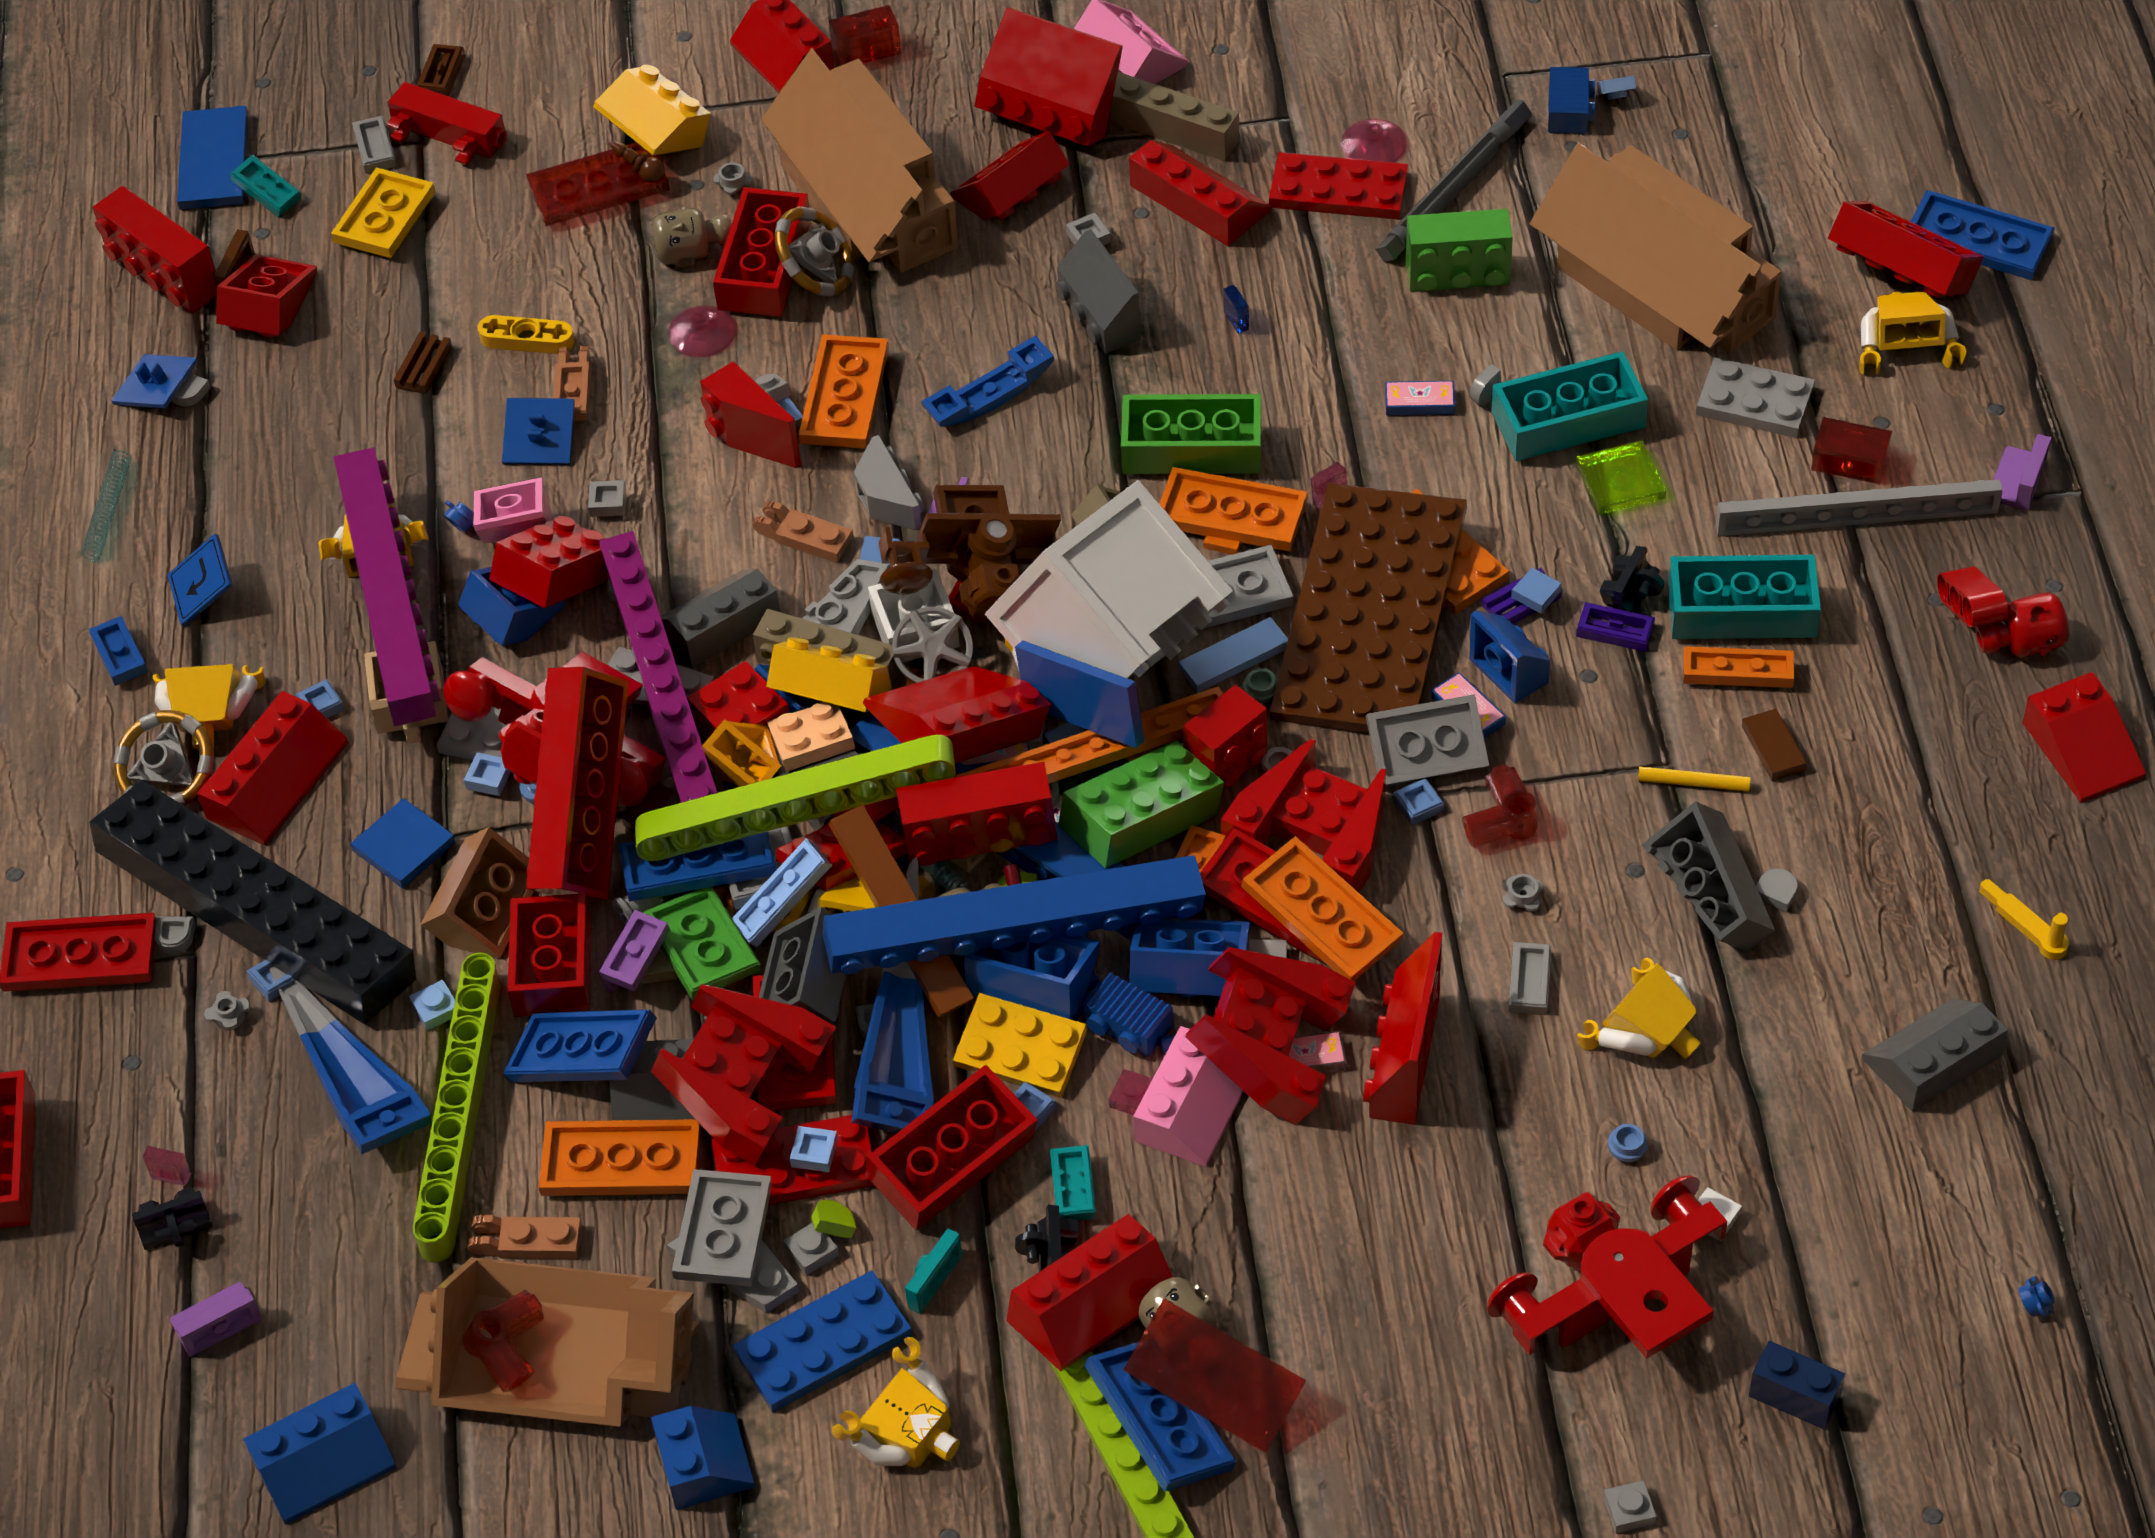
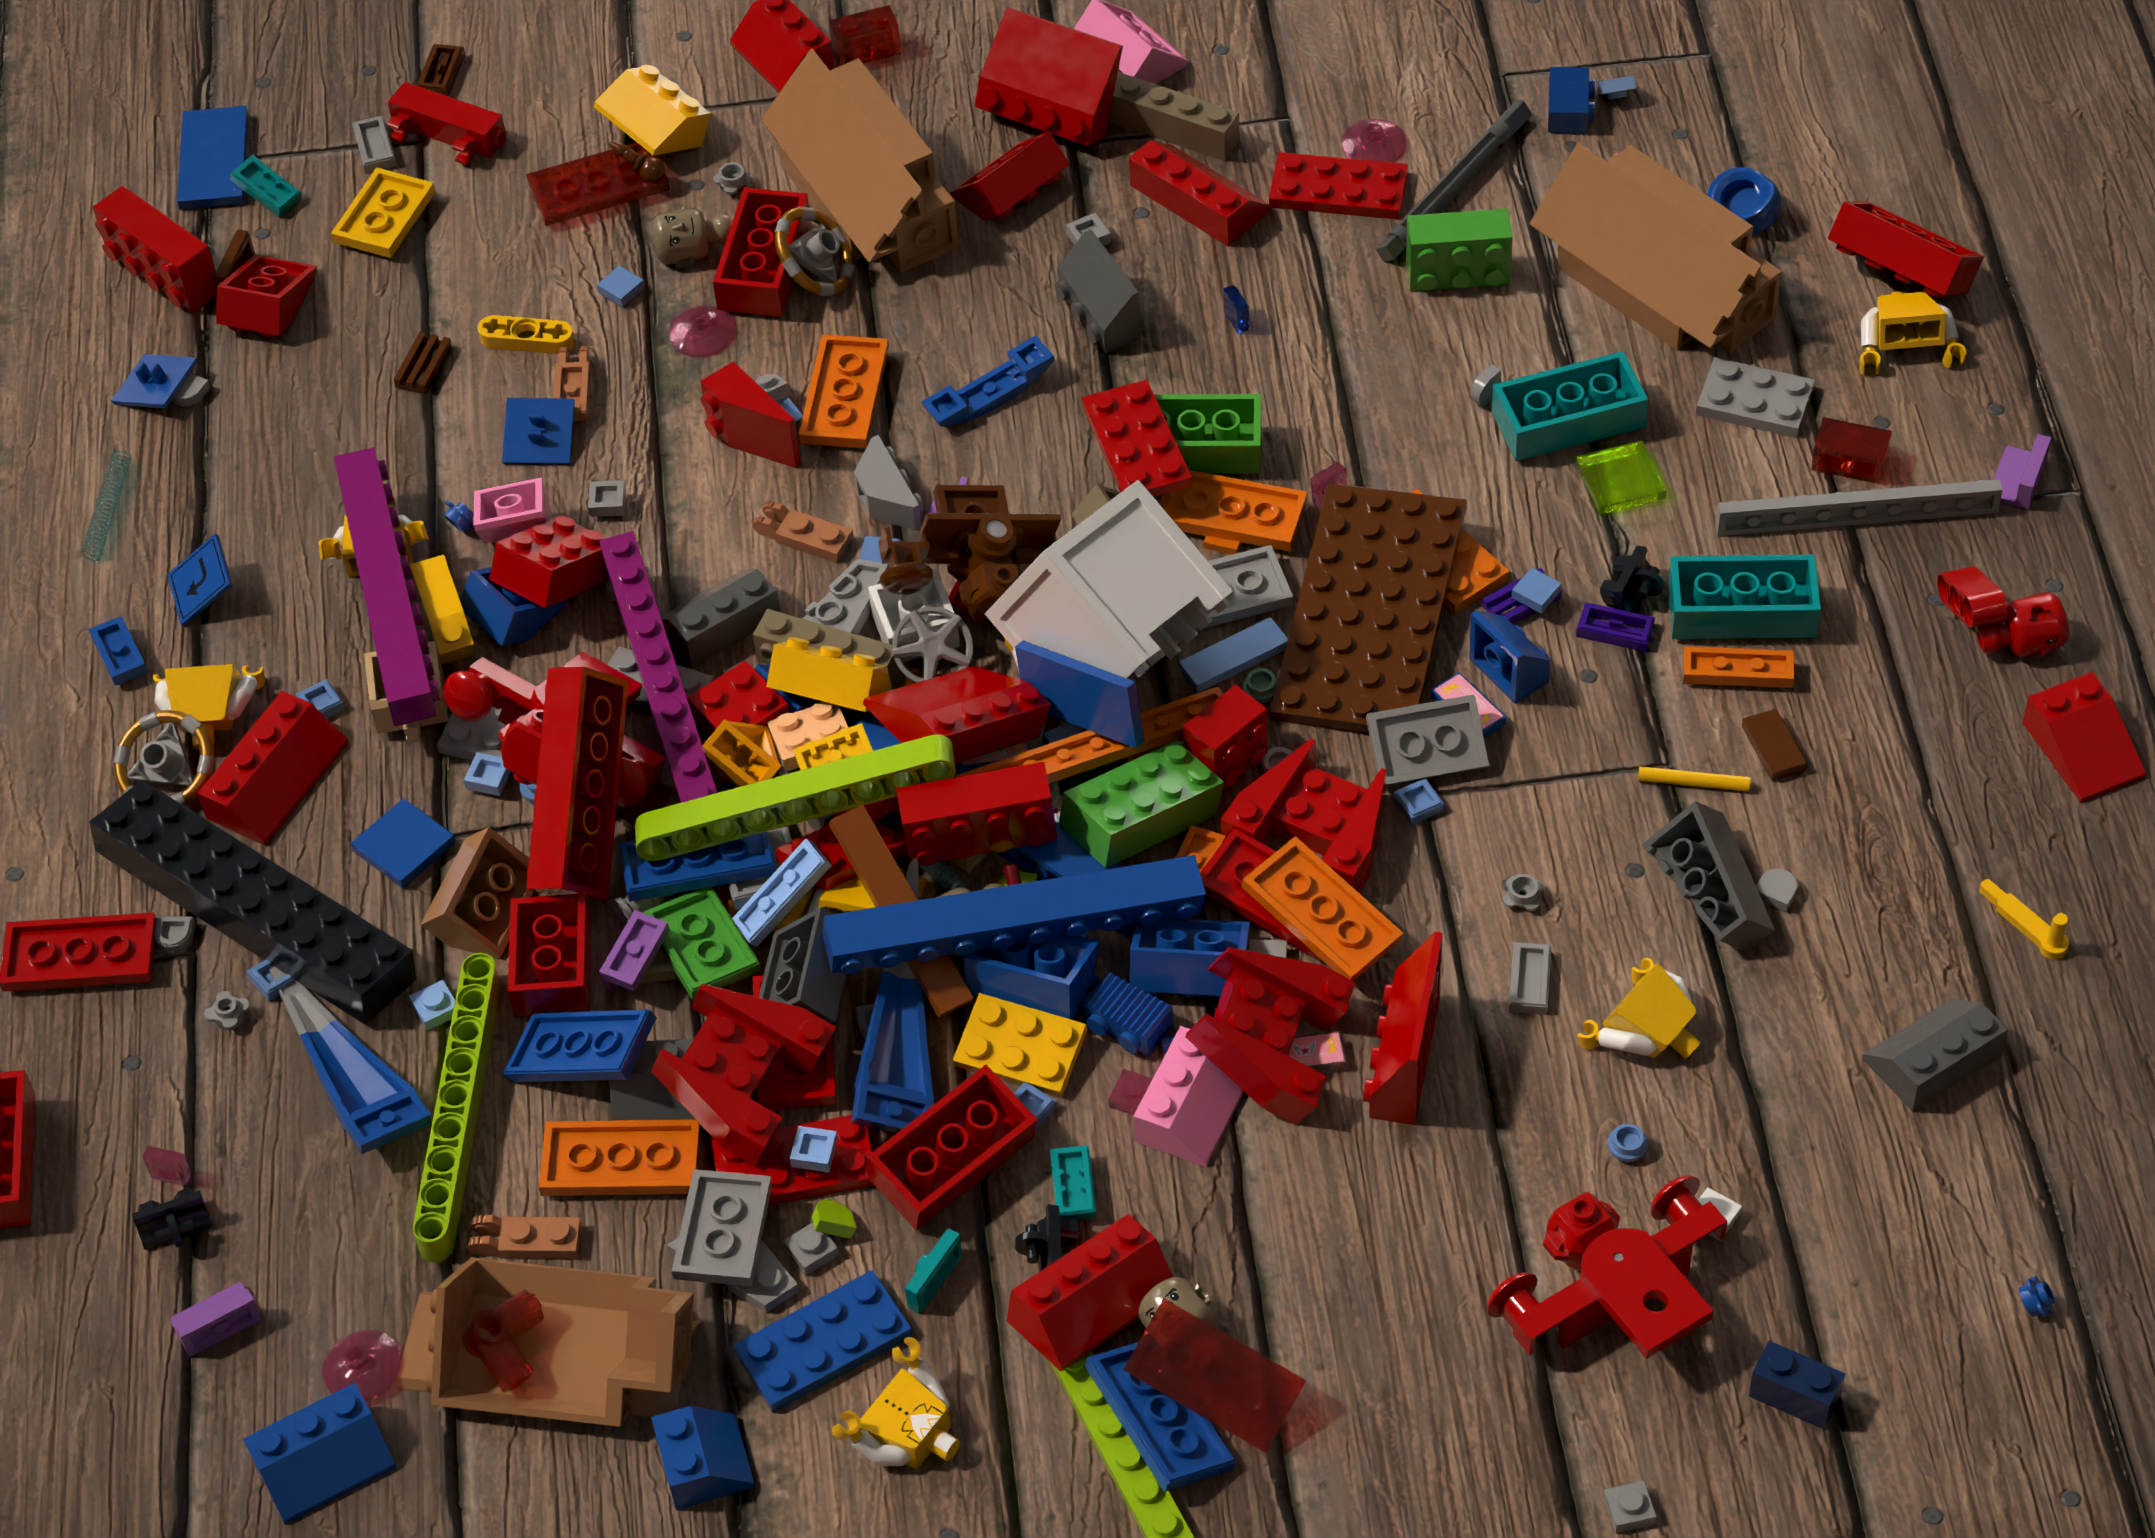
(372, 1373): none -> clear pink dish
(443, 609): none -> yellow slope
(620, 286): none -> medium blue tile
(838, 746): none -> yellow bracket
(1136, 439): none -> red plate
(1419, 397): tile -> none
(1511, 817): clear red piece -> none
(1748, 196): none -> blue piece
(2004, 239): blue tile -> none

